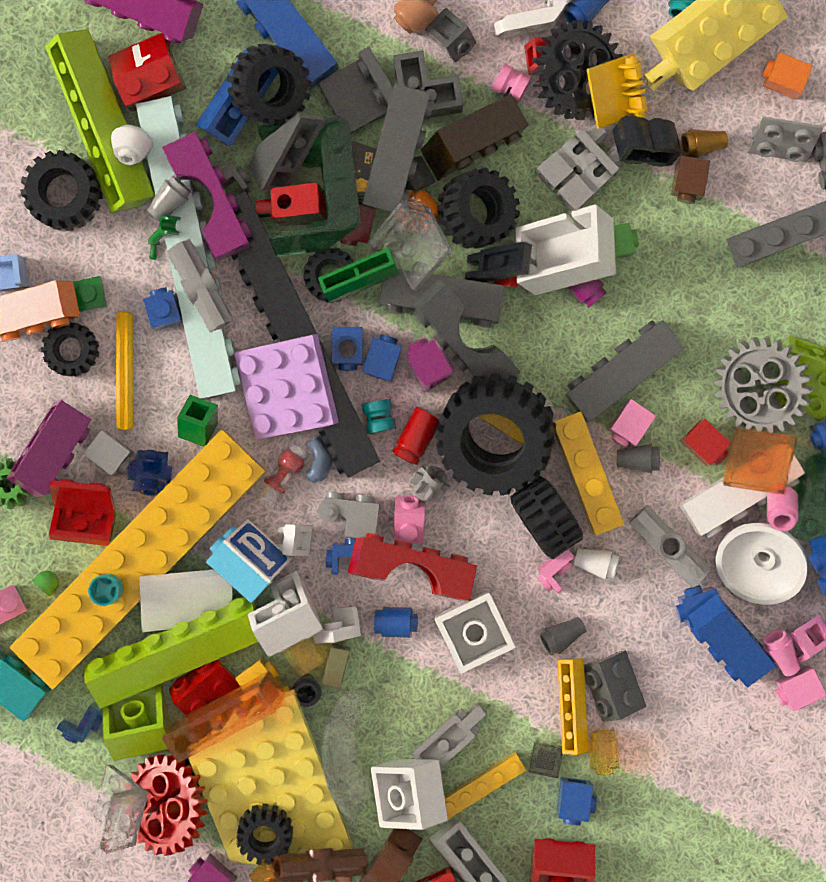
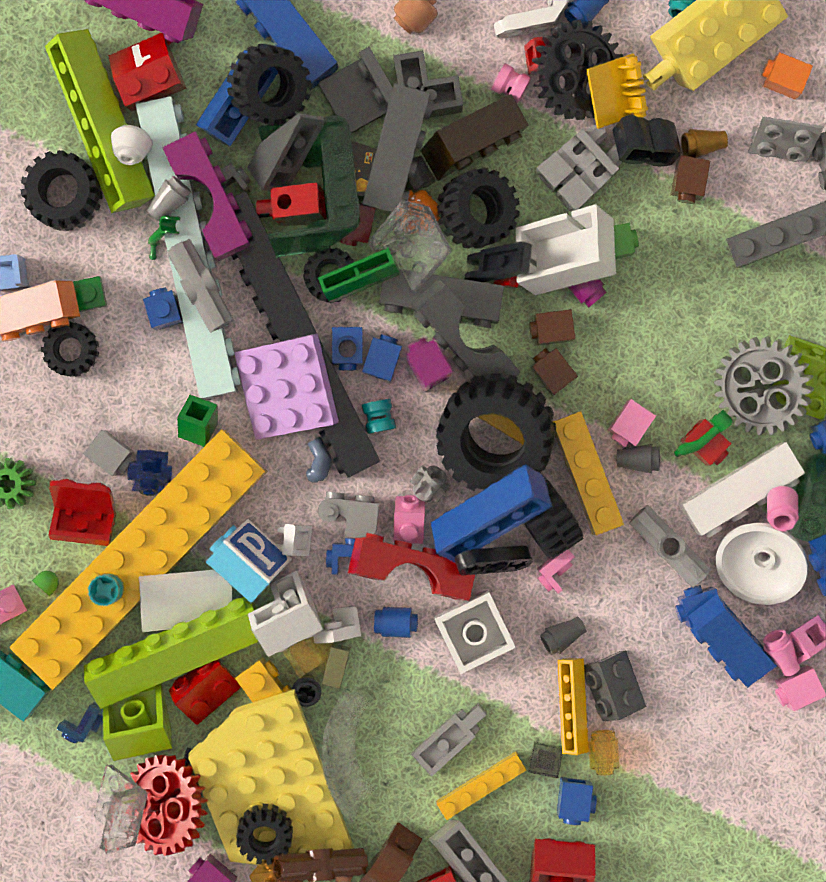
(50, 449): magenta brick -> none
(124, 370): yellow axle -> none
(193, 731): clear orange brick -> none
(289, 464): clear piece -> none
(409, 793): white brick -> none
(416, 436): red piece -> none
(451, 34): dark grey bracket -> none
(491, 513): none -> blue brick
(493, 560): none -> black beam
(552, 327): none -> reddish brown brick
(553, 370): none -> reddish brown brick
(598, 562): white cone -> none
(624, 371): dark grey brick -> none
(720, 421): none -> green piece
(759, 461): clear orange tile -> none

